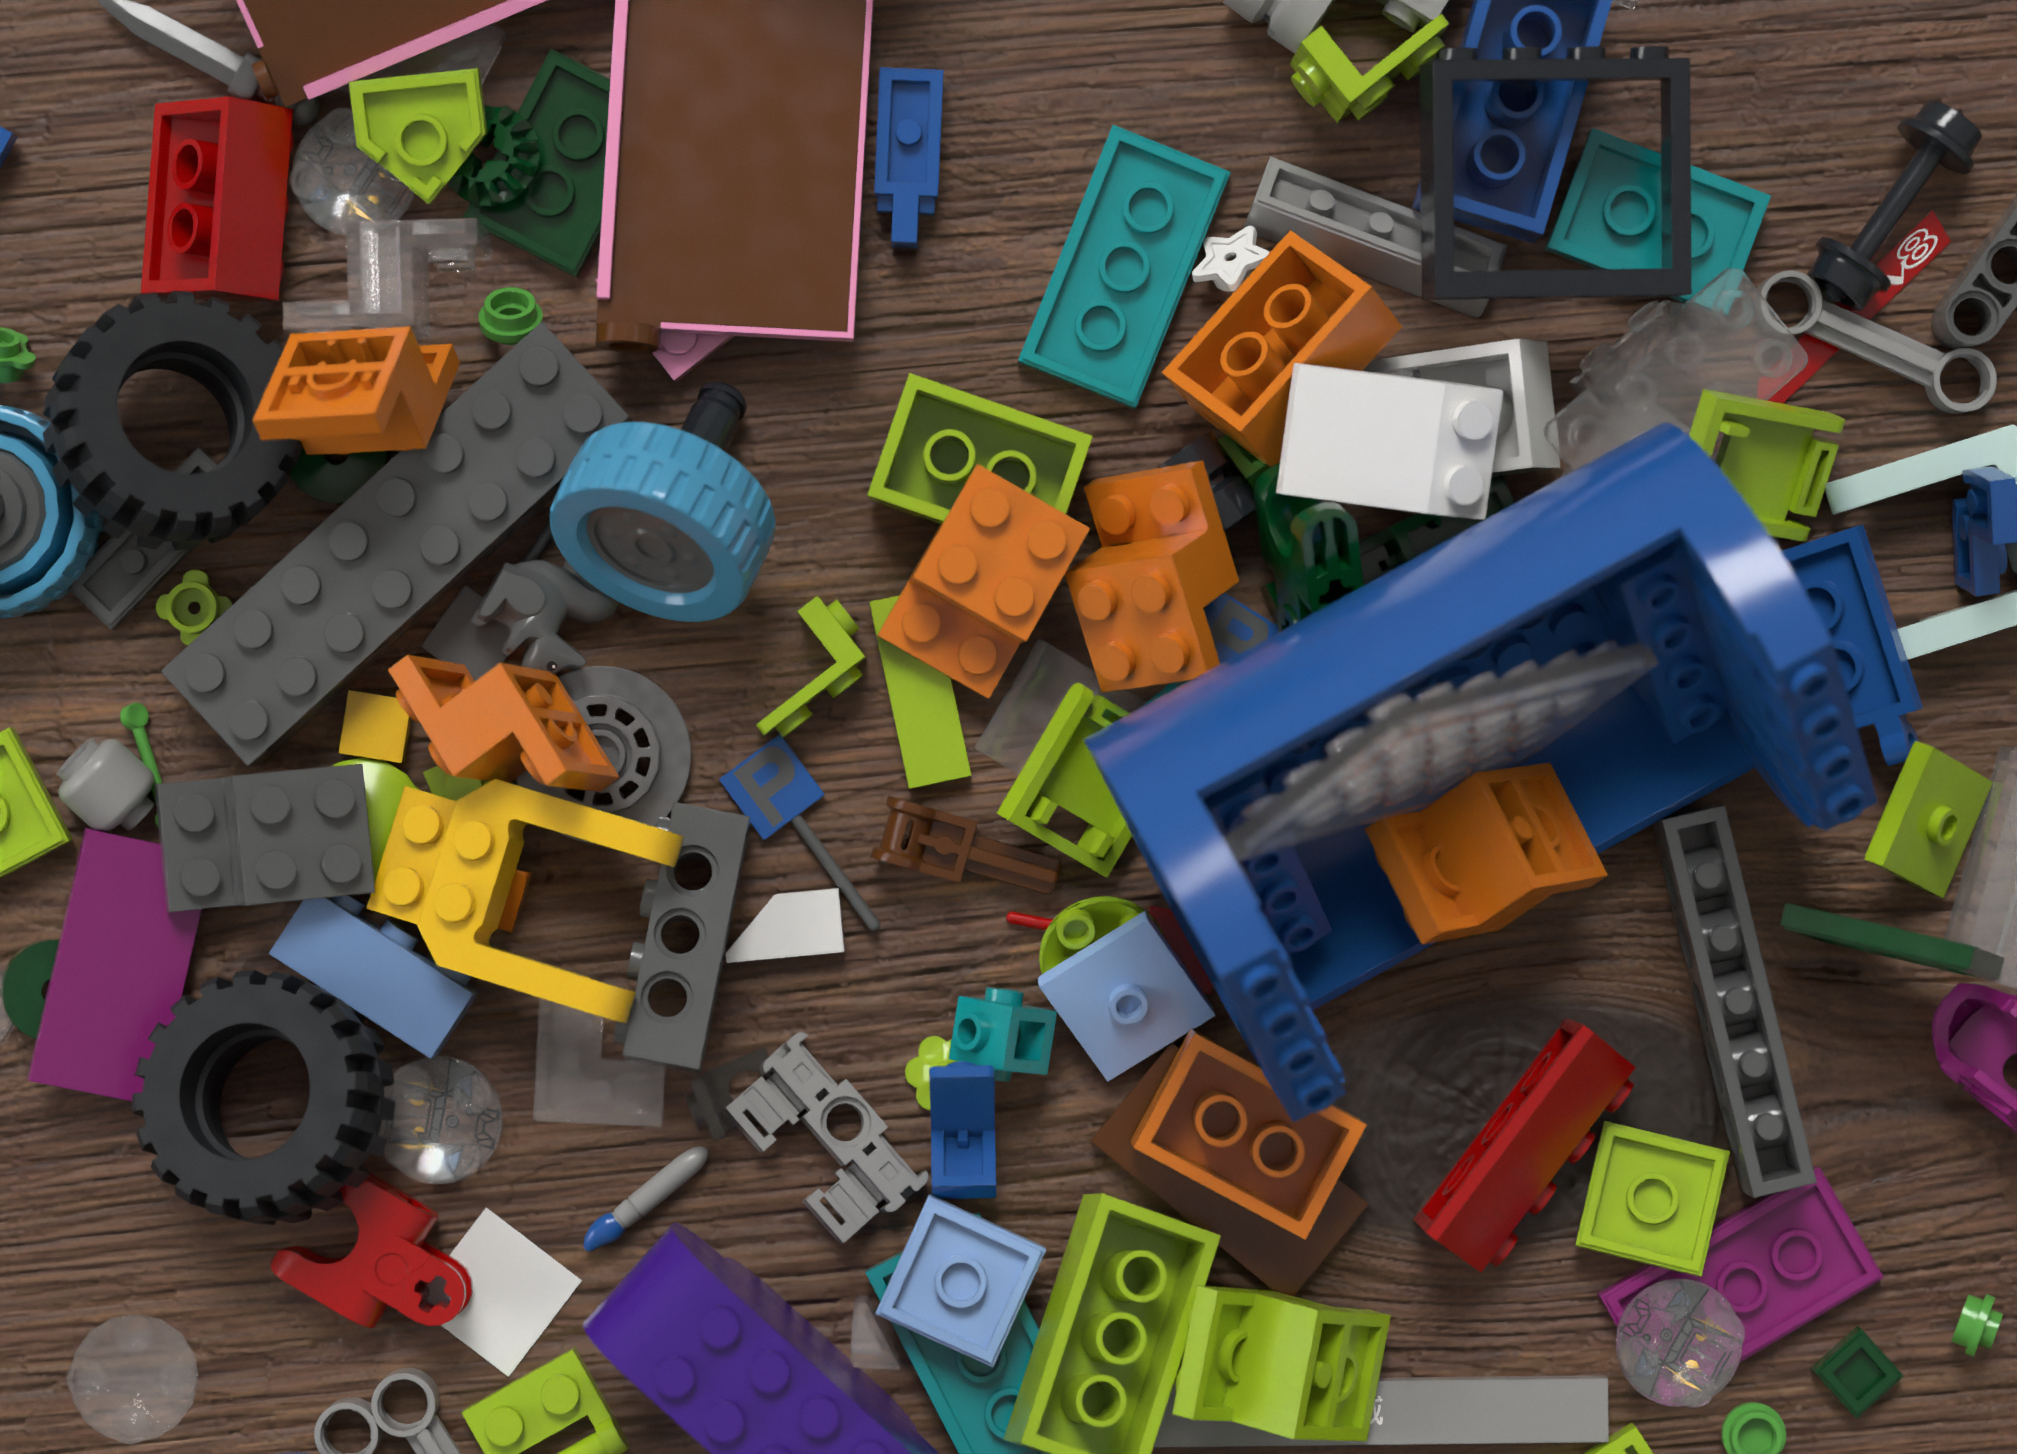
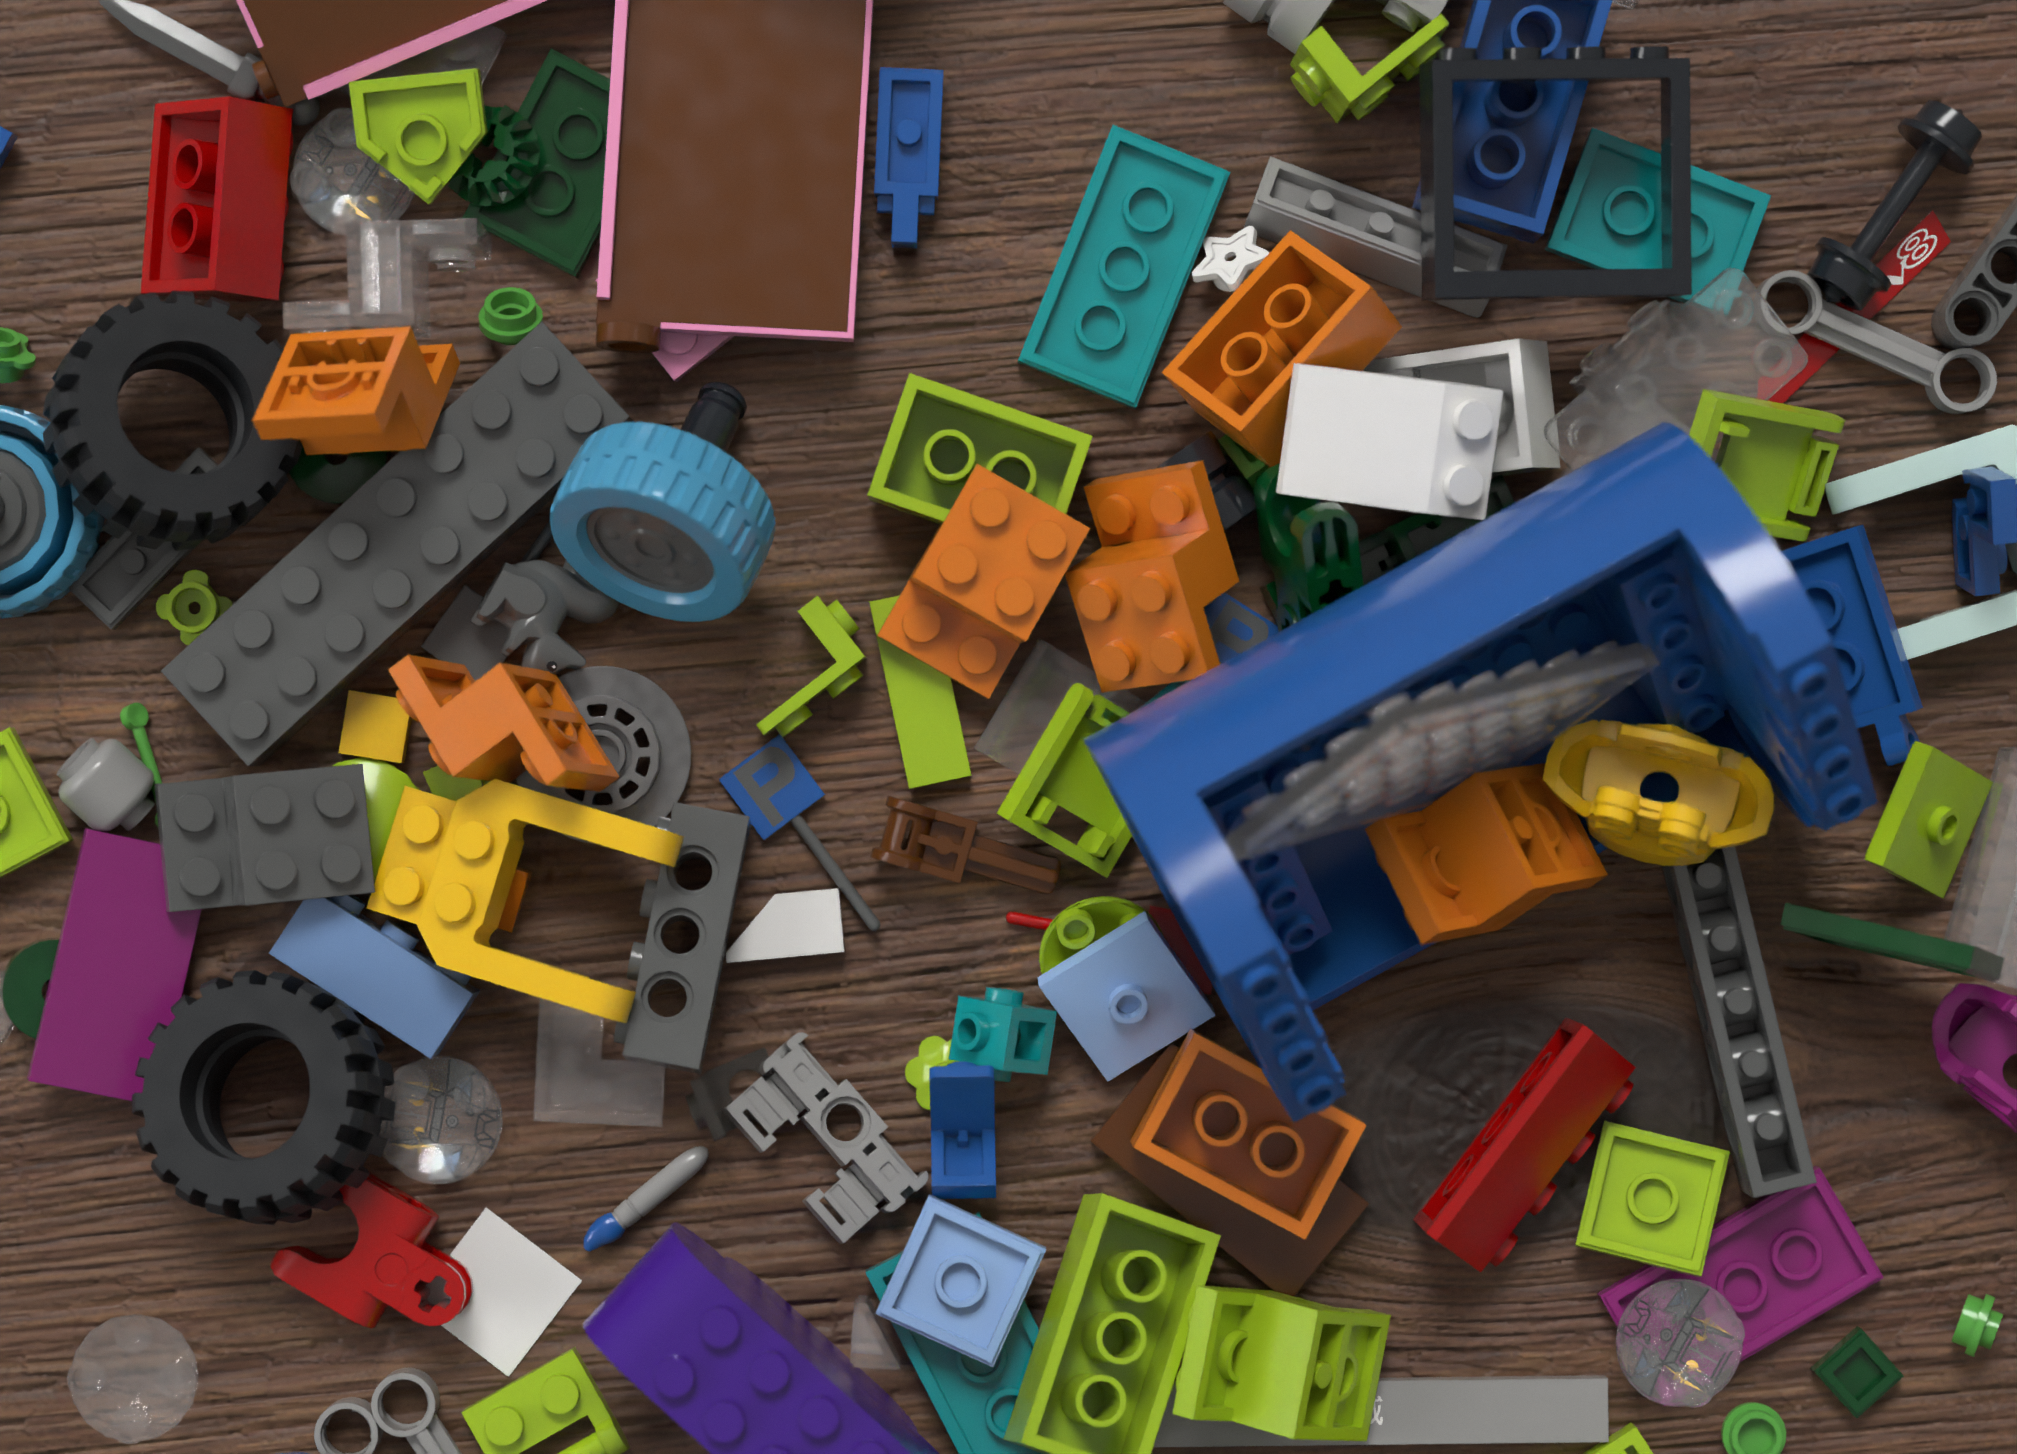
(1600, 773): none -> yellow piece

